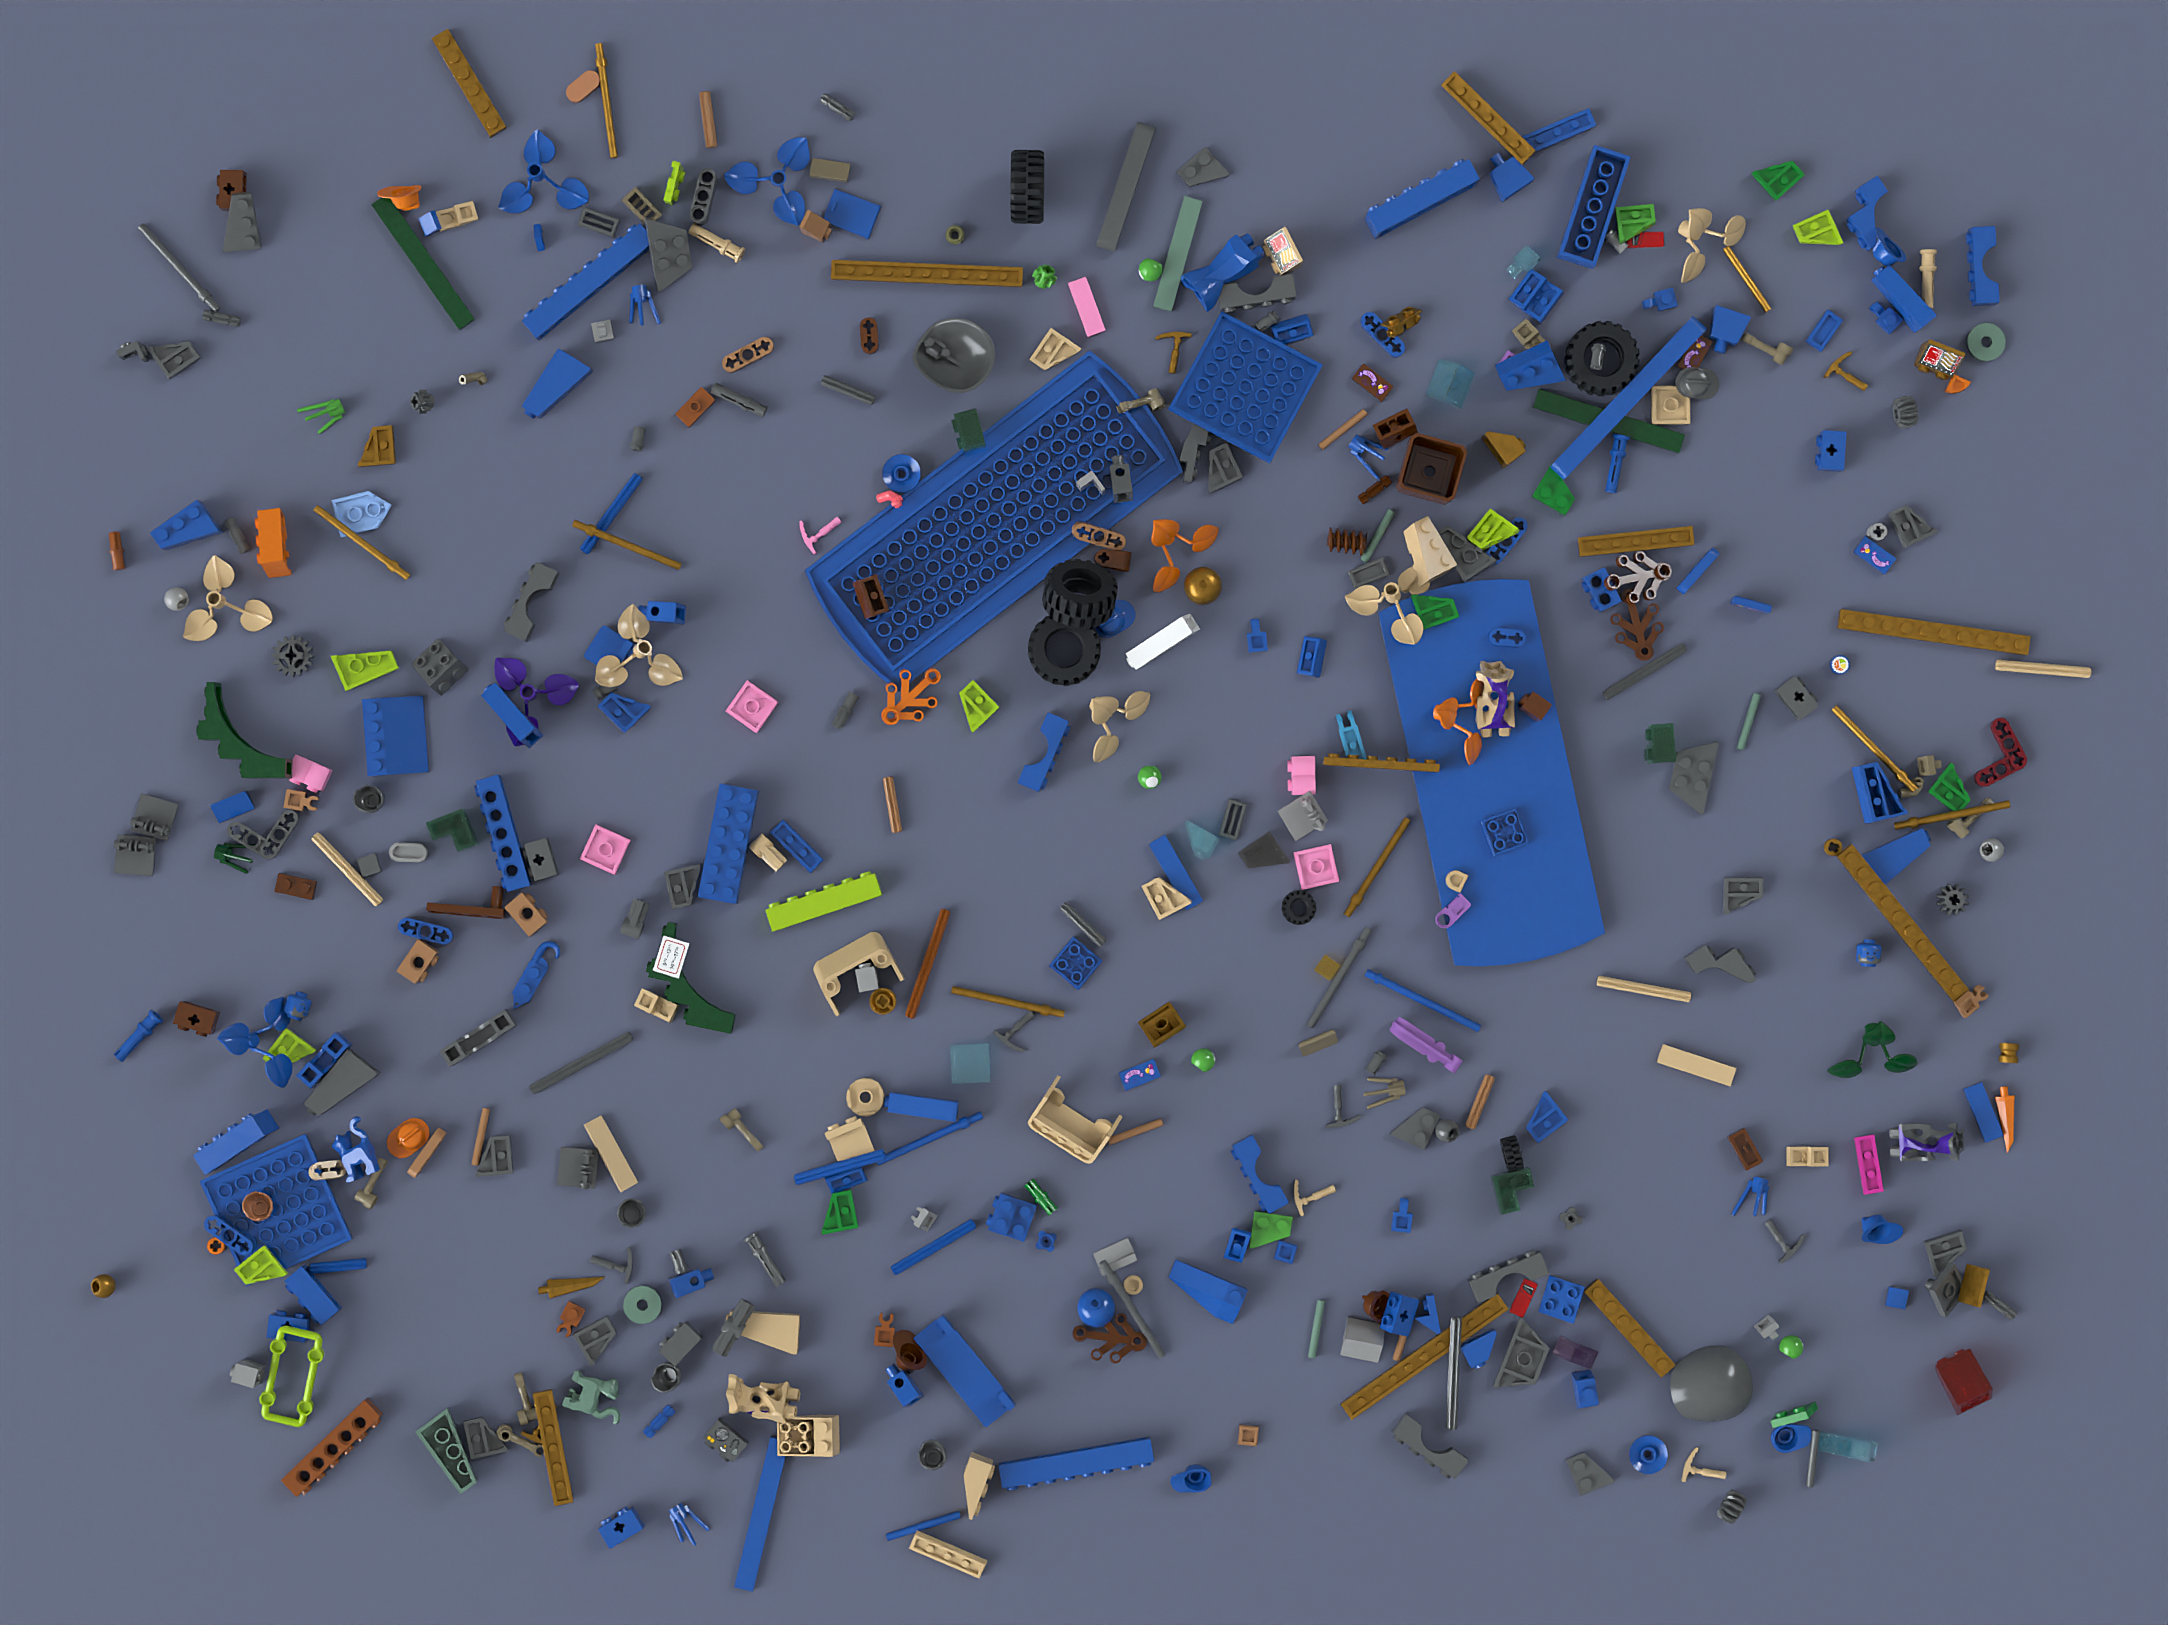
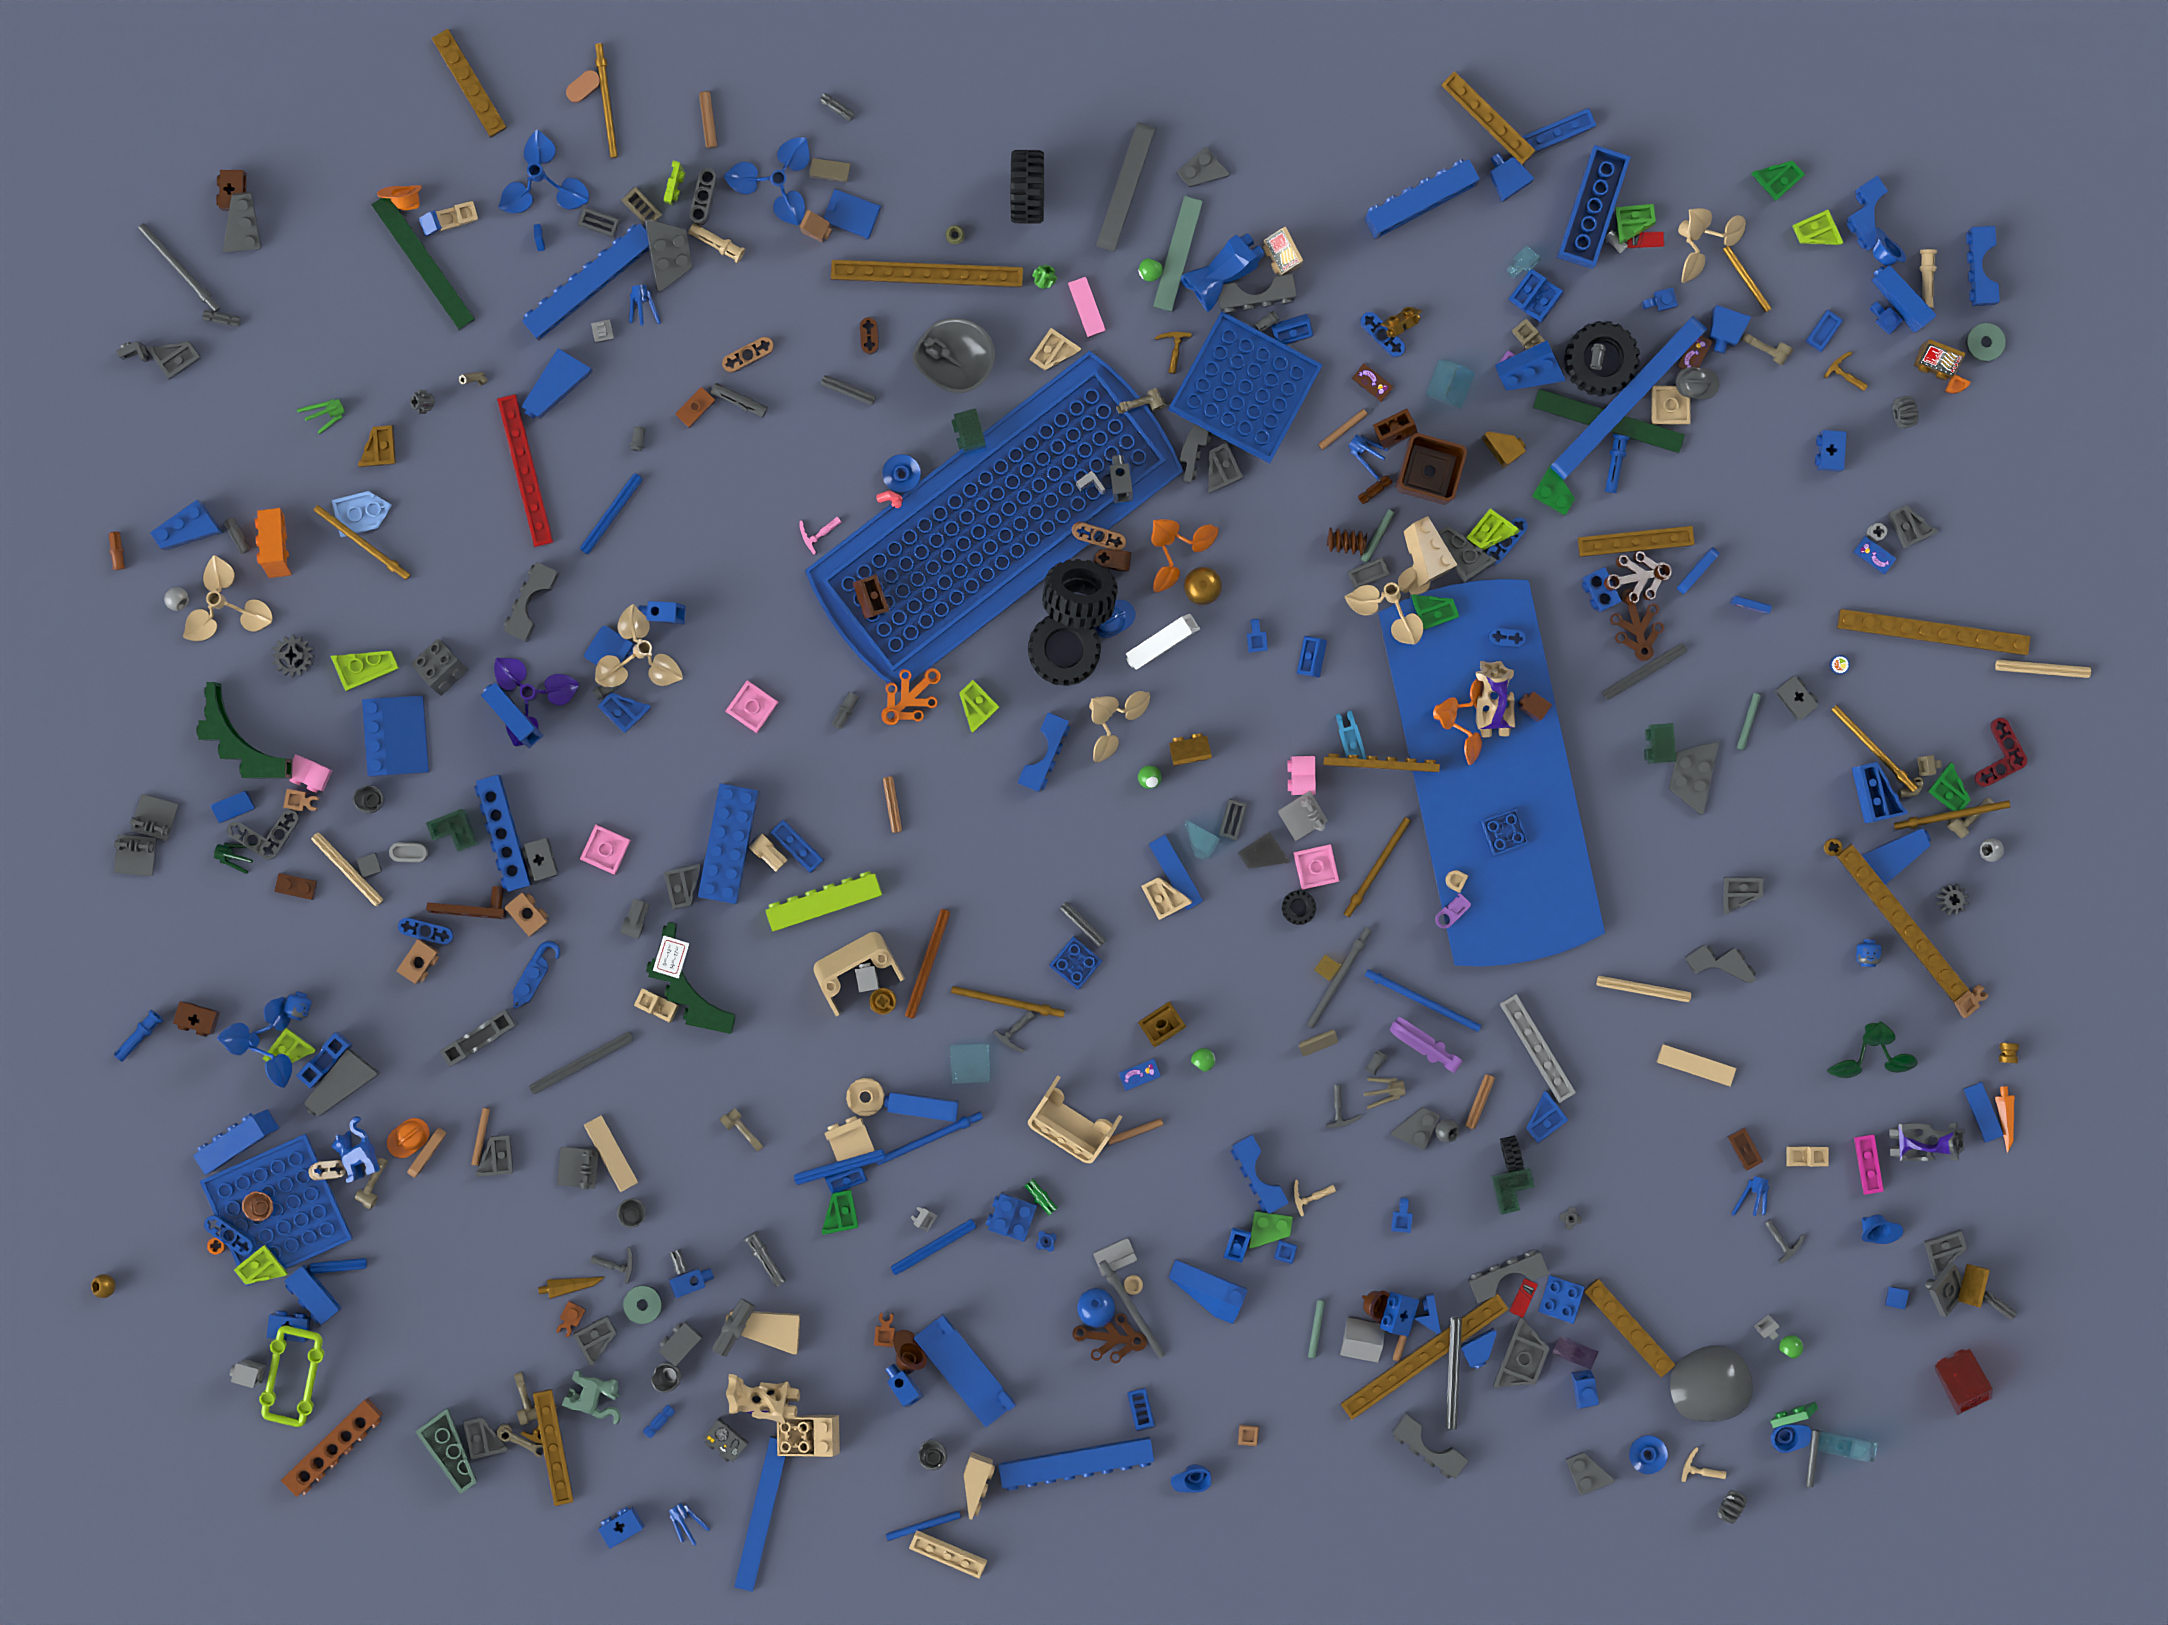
(525, 470): none -> red tile
(592, 530): pearl gold bar -> none
(1139, 1427): none -> blue slope
(1190, 750): none -> pearl gold slope
(1537, 1048): none -> light grey plate

